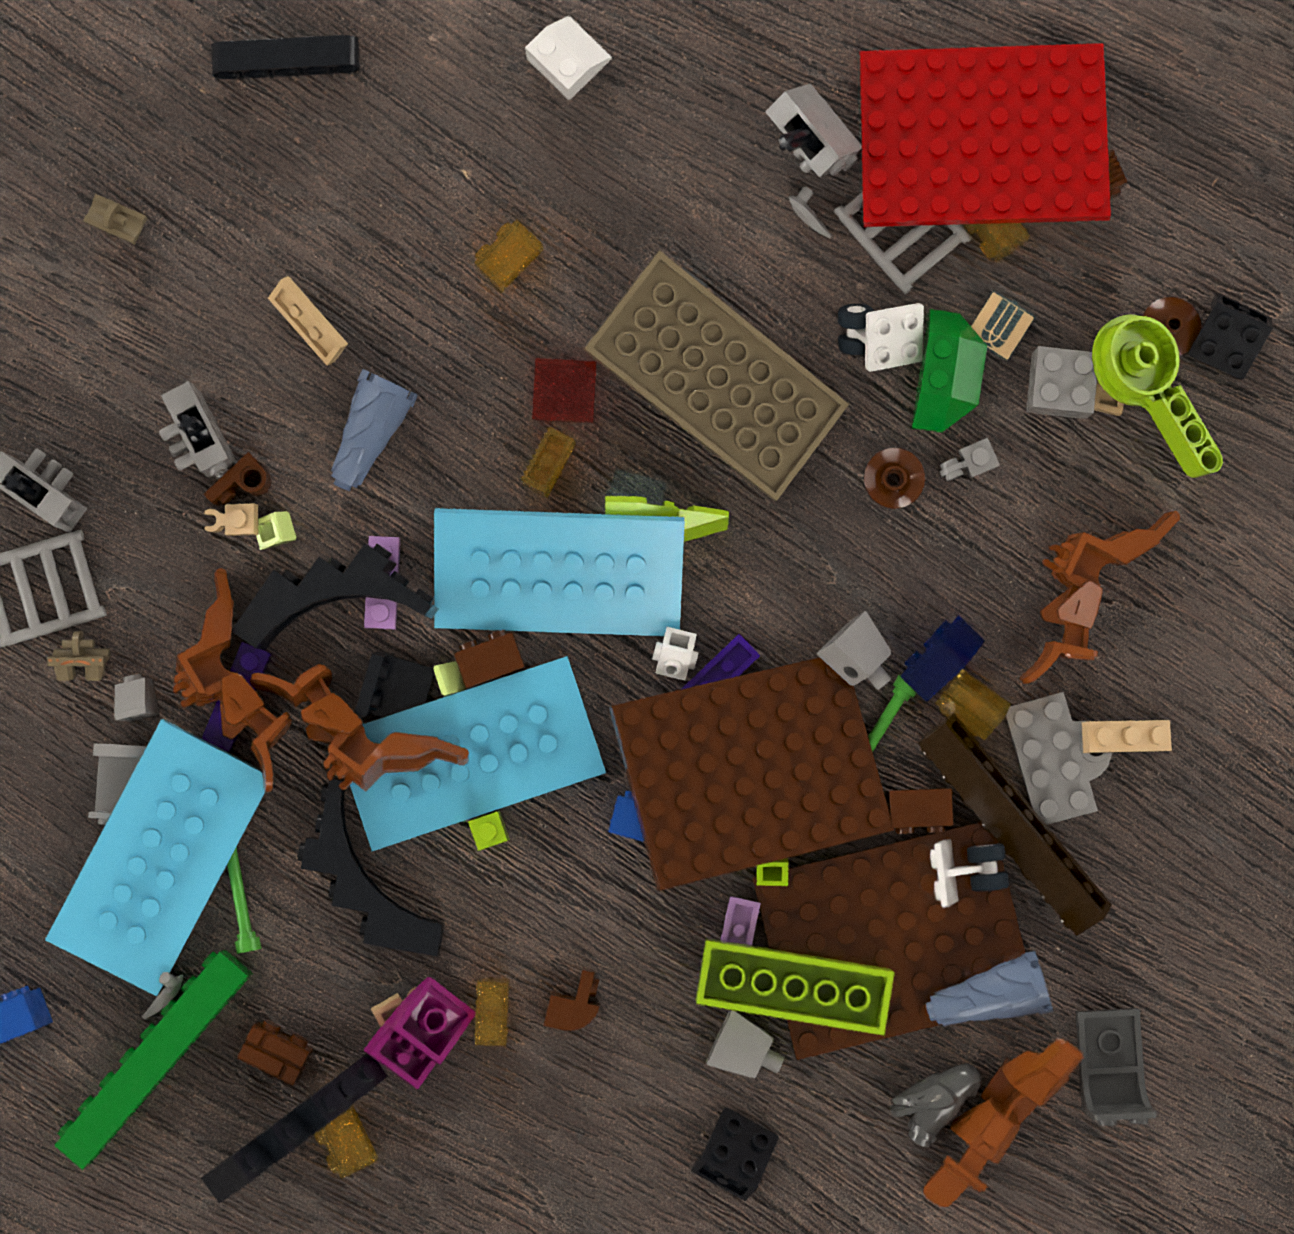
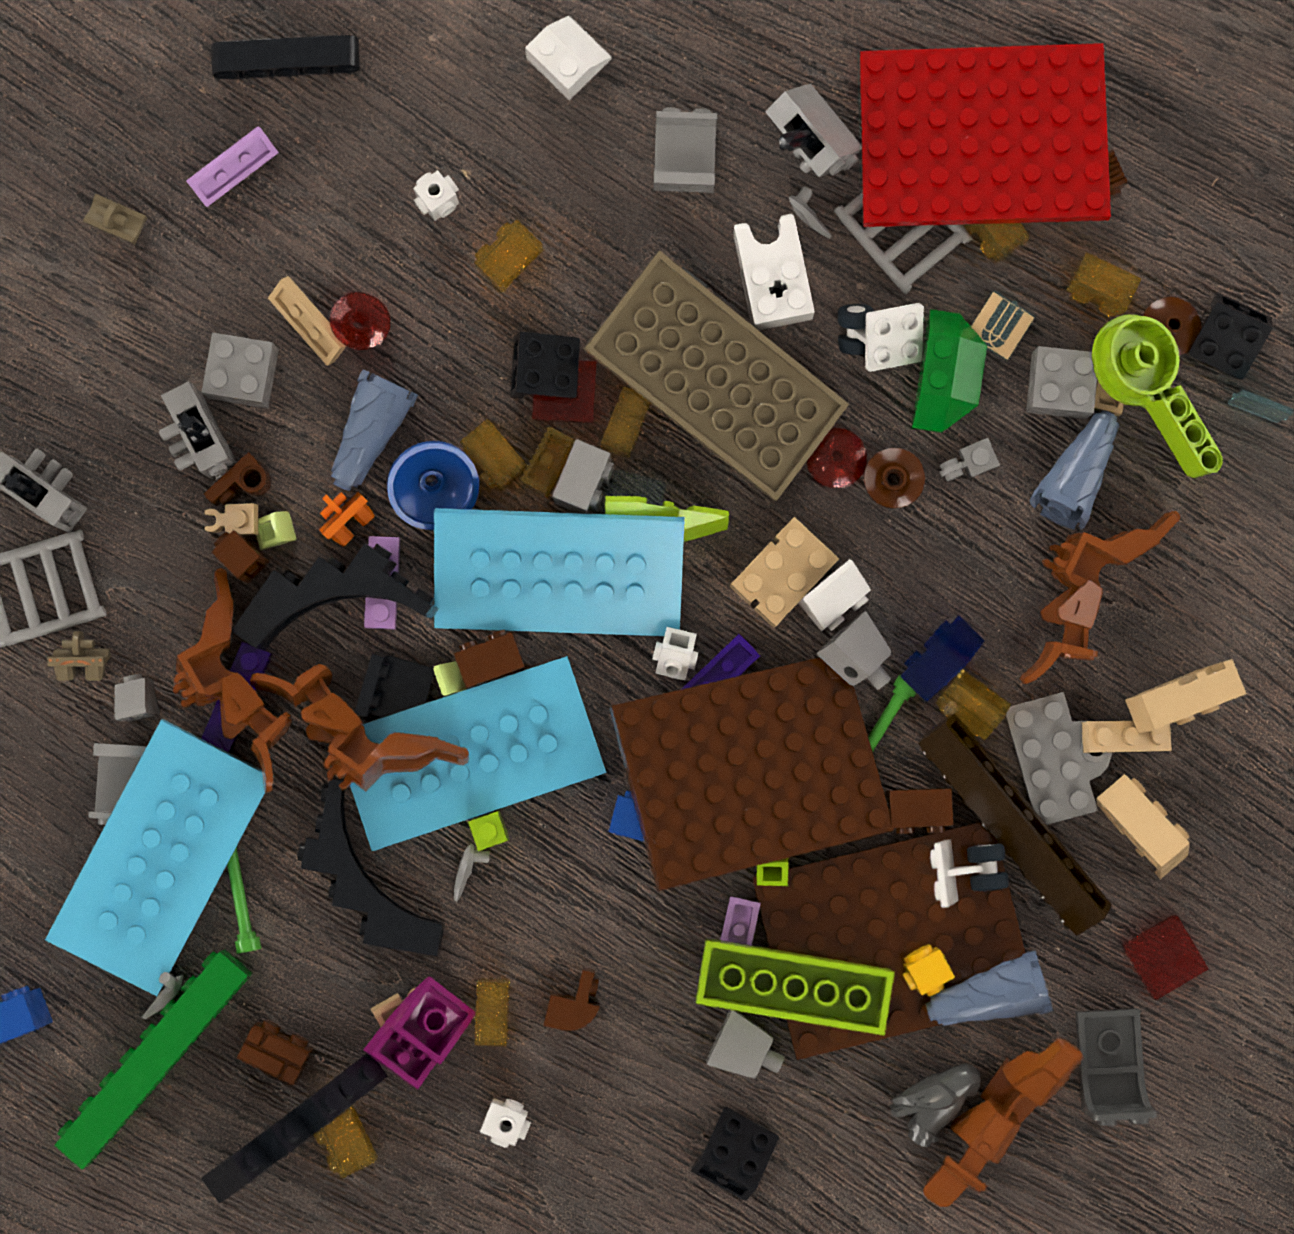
(232, 166): none -> lavender plate
(239, 556): none -> reddish brown brick
(240, 370): none -> light grey brick
(354, 507): none -> orange hips
(363, 309): none -> clear red dish
(415, 498): none -> blue dish
(440, 204): none -> white brick
(465, 868): none -> light grey bar
(493, 456): none -> clear yellow brick
(501, 1133): none -> white brick
(544, 365): none -> black bracket
(582, 478): none -> light grey brick
(625, 423): none -> clear yellow brick
(685, 150): none -> light grey panel
(772, 267): none -> white brick
(784, 572): none -> tan piece
(835, 596): none -> white slope
(842, 473): none -> clear red dish
(927, 970): none -> yellow brick
(1075, 478): none -> sand blue cone
(1103, 285): none -> clear yellow brick
(1144, 824): none -> tan wedge
(1165, 957): none -> clear red plate
(1184, 697): none -> tan wedge
(1260, 406): none -> clear light blue piece

